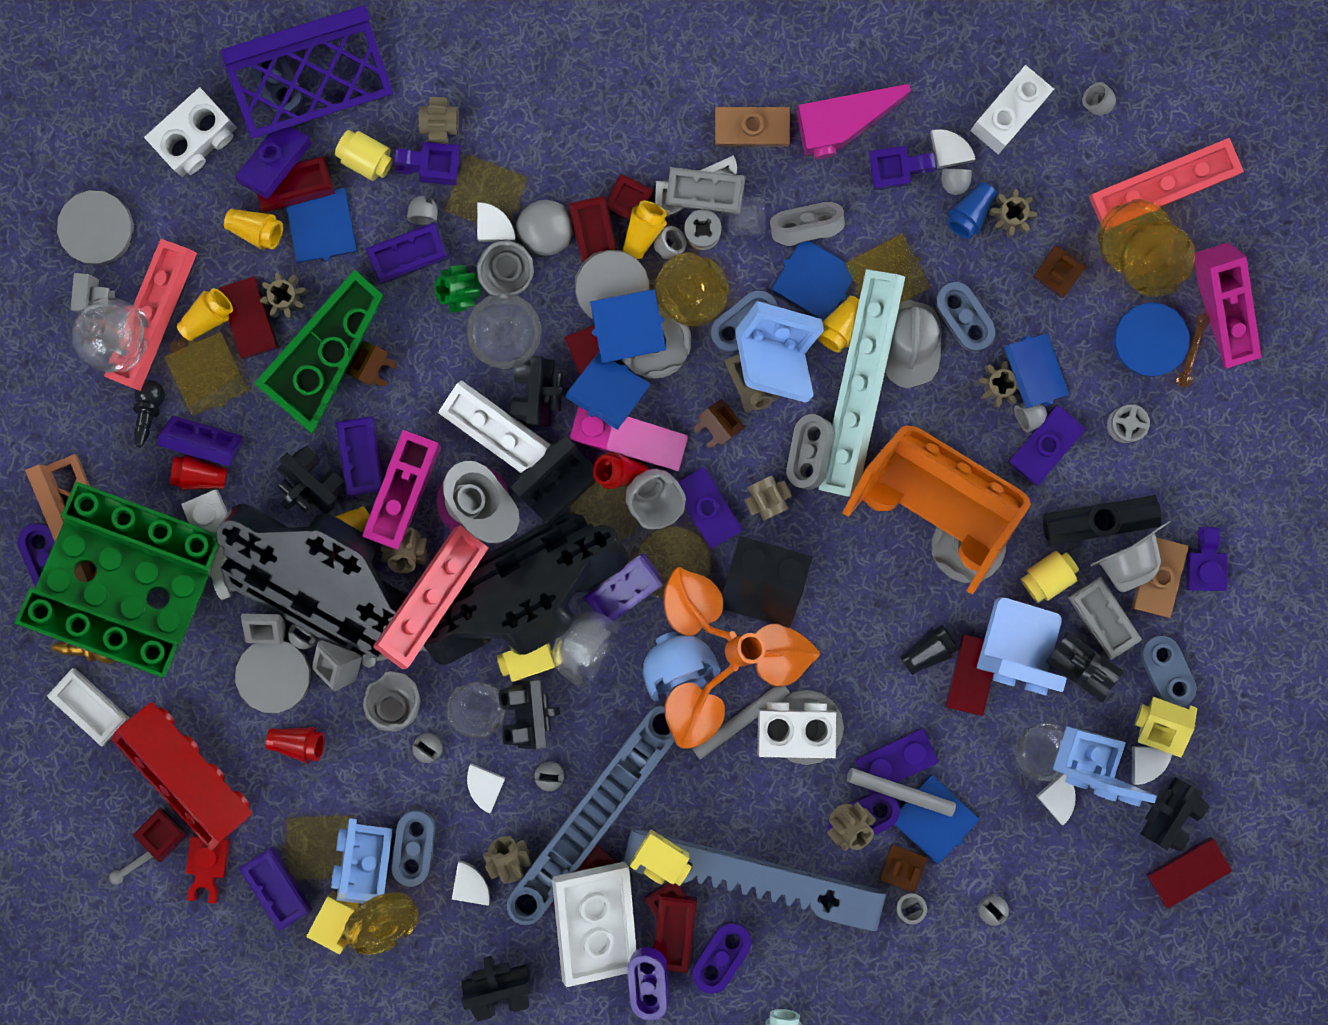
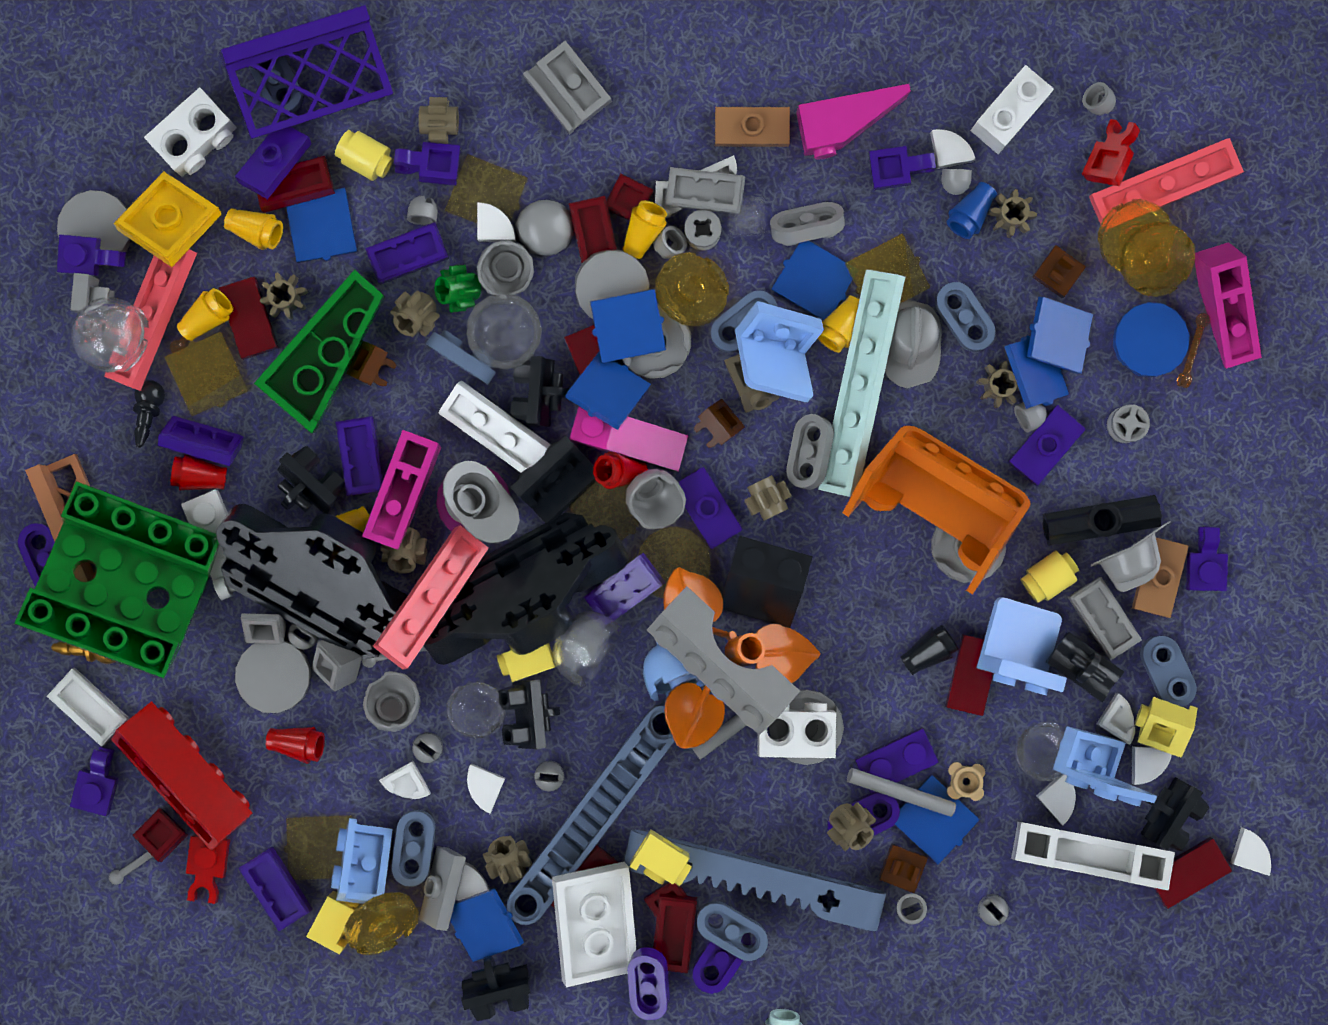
(84, 255): none -> dark purple plate
(95, 787): none -> dark purple plate
(167, 219): none -> yellow tile
(406, 782): none -> white tile
(414, 314): none -> dark tan gear
(442, 888): none -> light grey plate
(448, 347): none -> sand blue plate
(484, 925): none -> blue piece
(567, 87): none -> light grey plate
(731, 930): none -> sand blue plate
(752, 694): none -> light grey arch
(973, 789): none -> tan plate
(1059, 335): none -> piece
(1093, 855): none -> white arch
(1111, 158): none -> red plate
(1118, 719): none -> white tile
(1251, 853): none -> white tile

